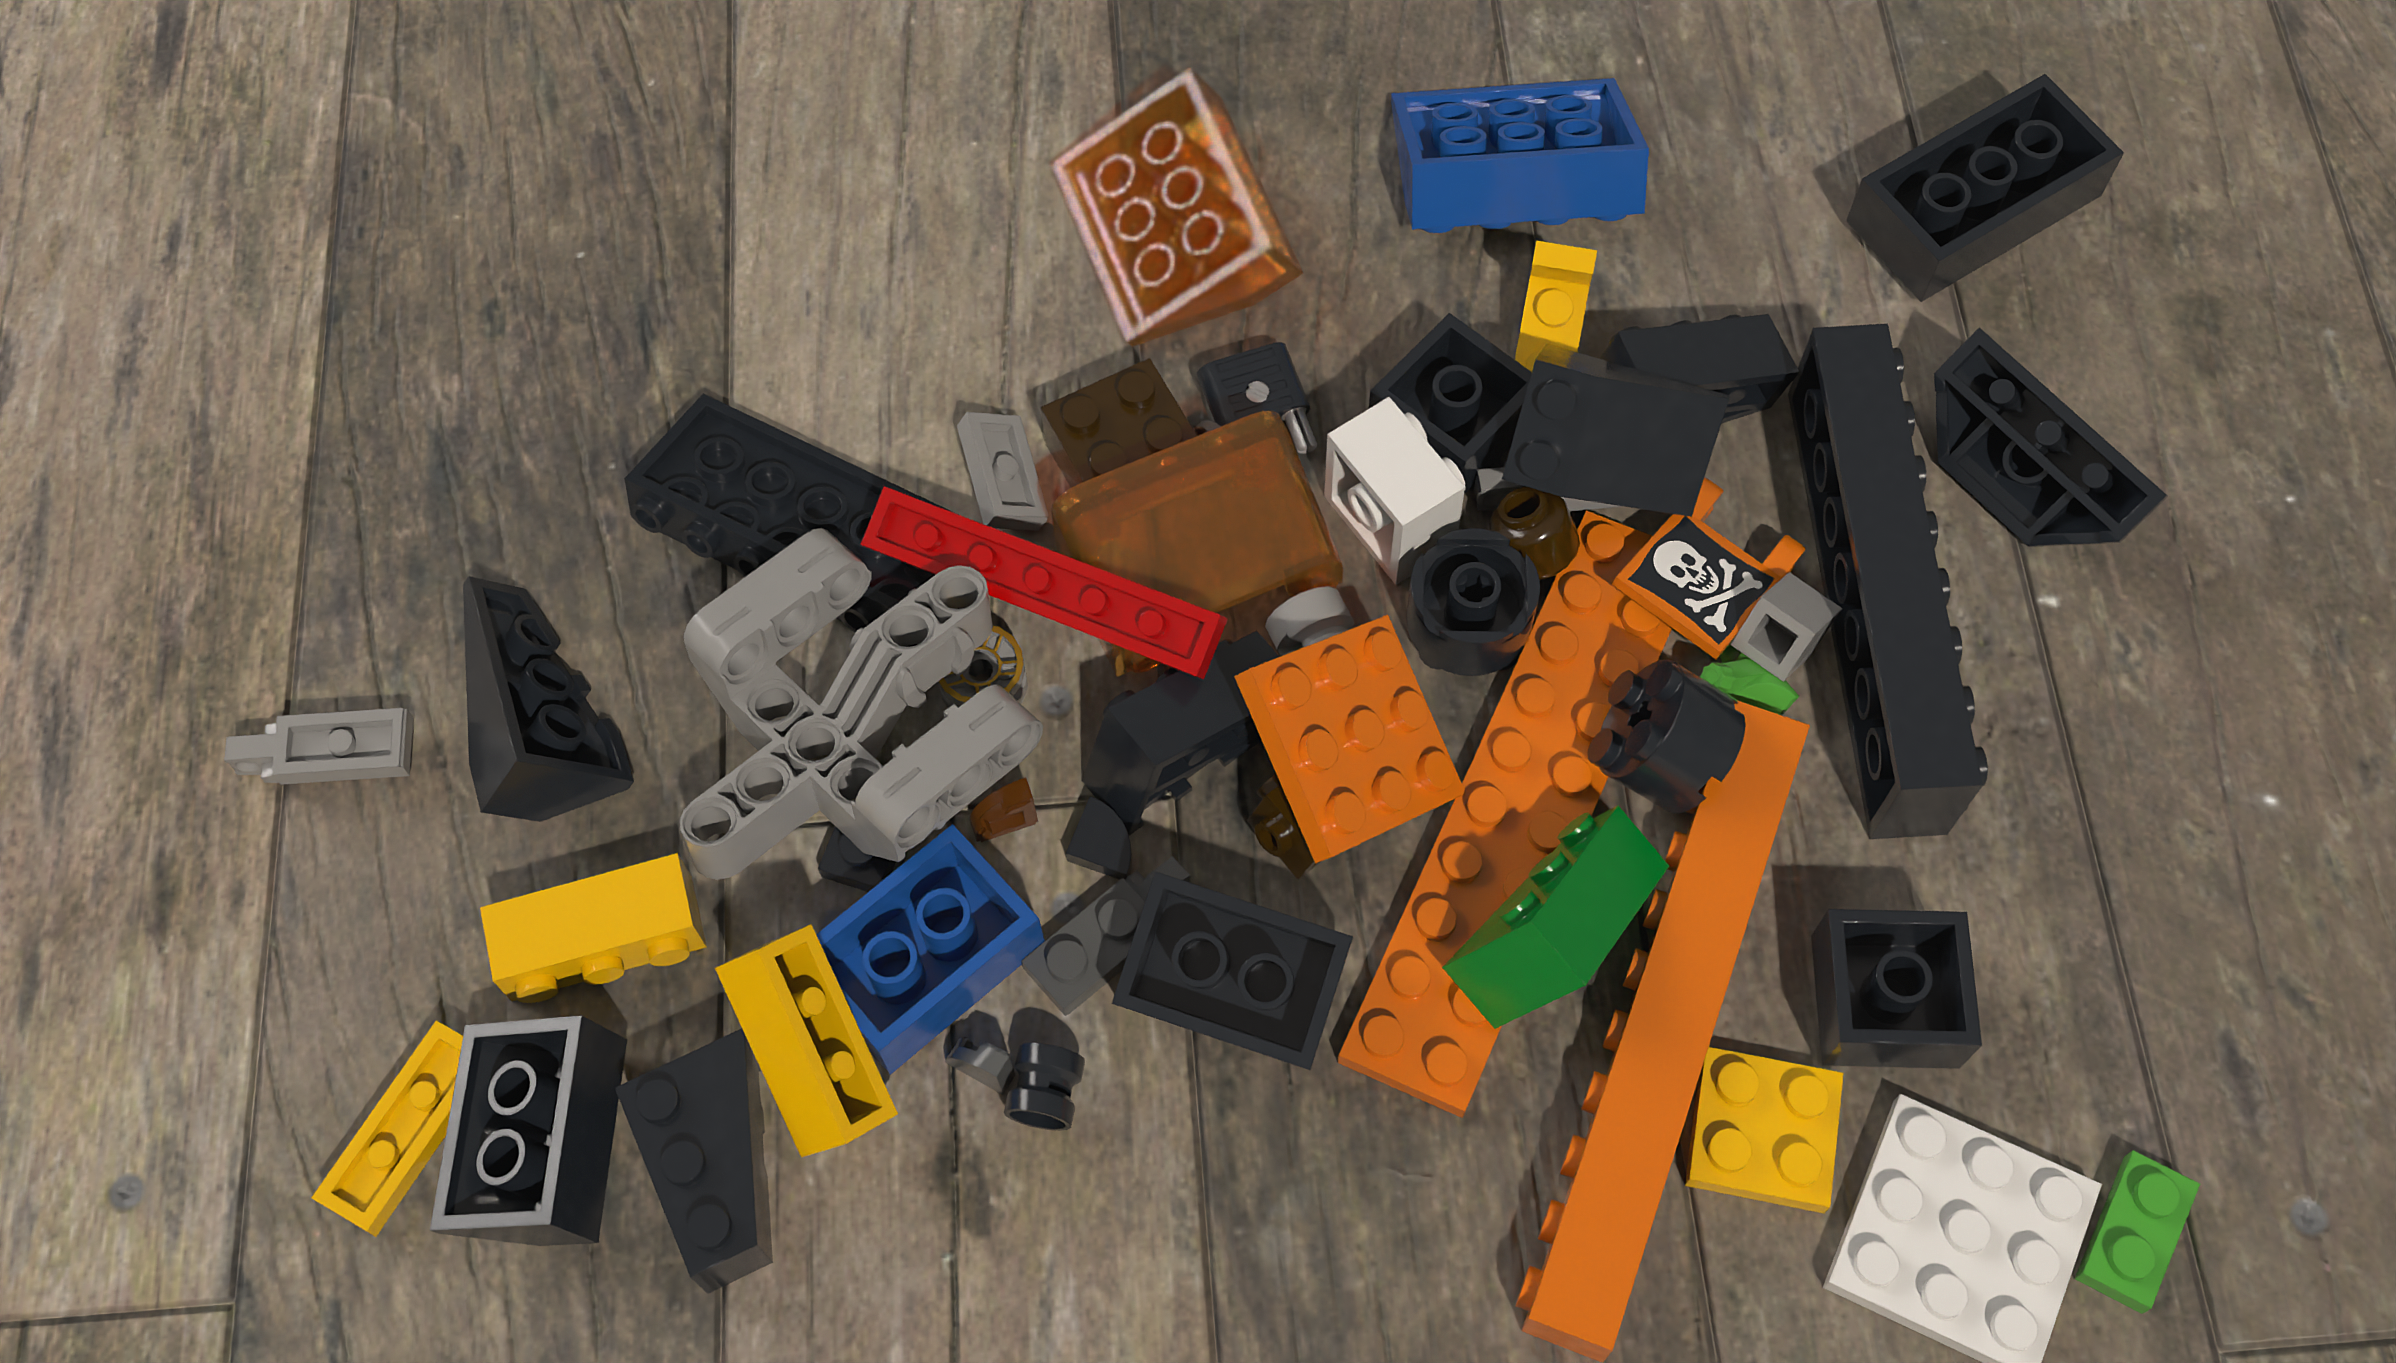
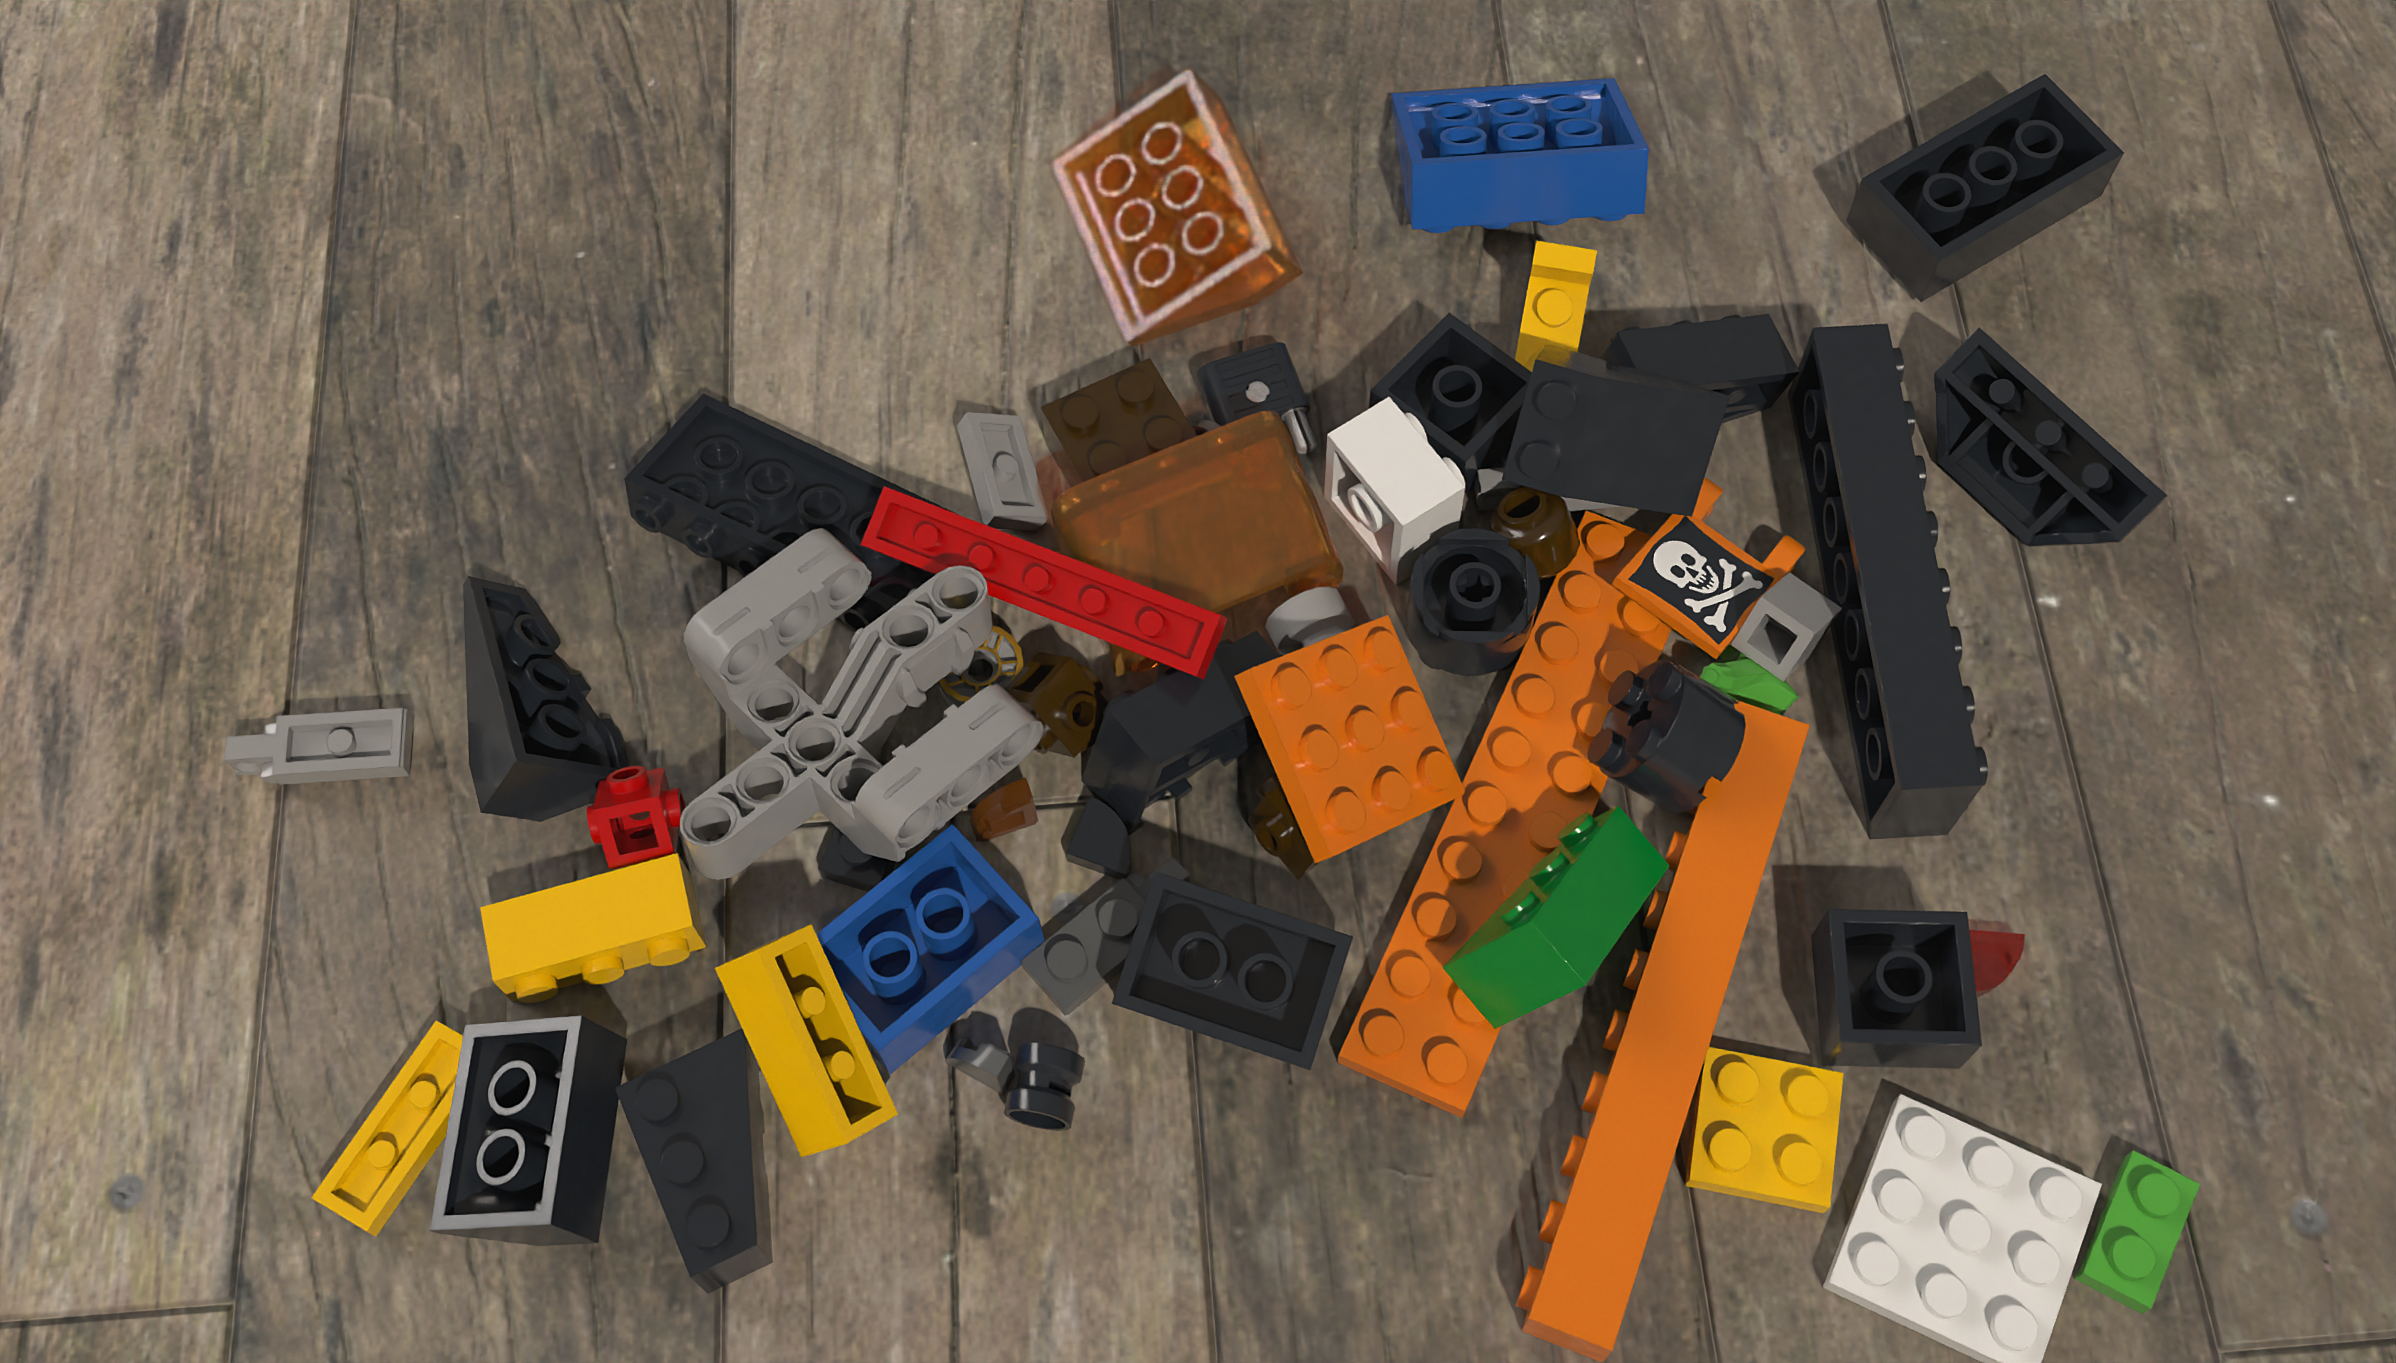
(636, 816): none -> red brick
(1063, 699): none -> dark brown brick
(1994, 957): none -> clear red tile

